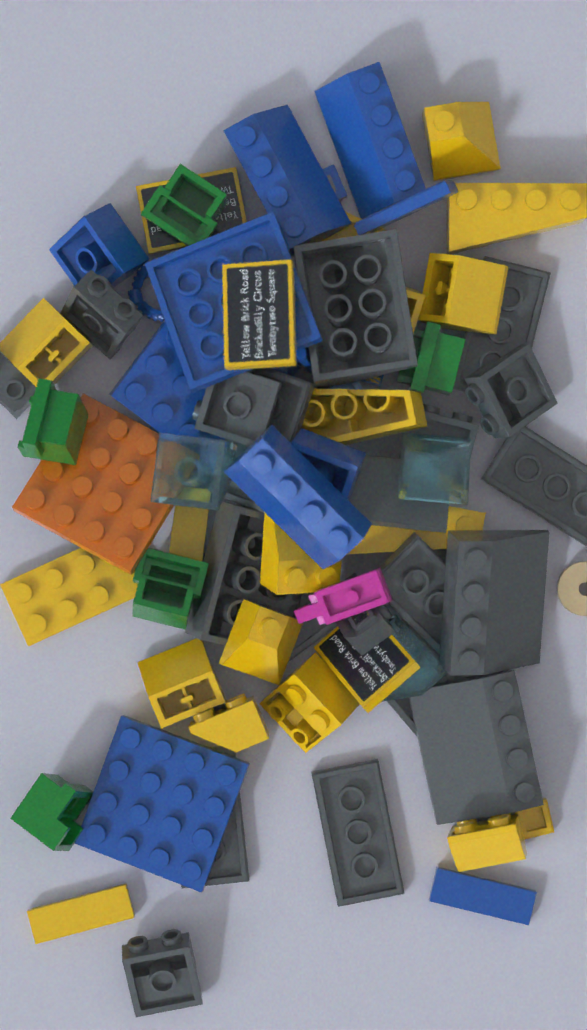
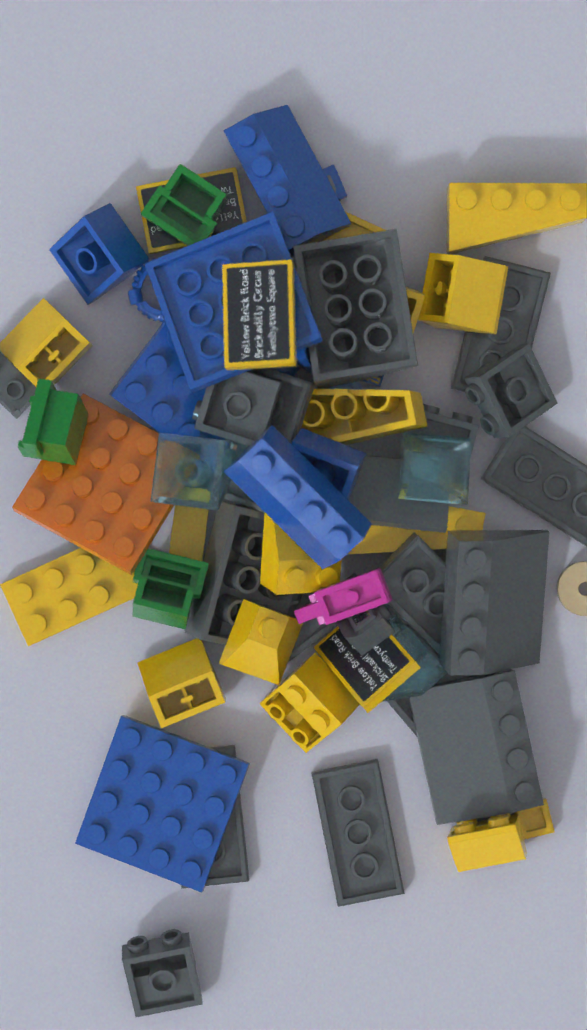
(51, 811): green plate -> none
(81, 913): yellow tile -> none
(101, 313): dark grey plate -> none
(234, 726): yellow slope -> none
(369, 139): blue slope -> none
(406, 207): blue tile -> none
(437, 361): green plate -> none
(460, 139): yellow slope -> none
(482, 896): blue tile -> none

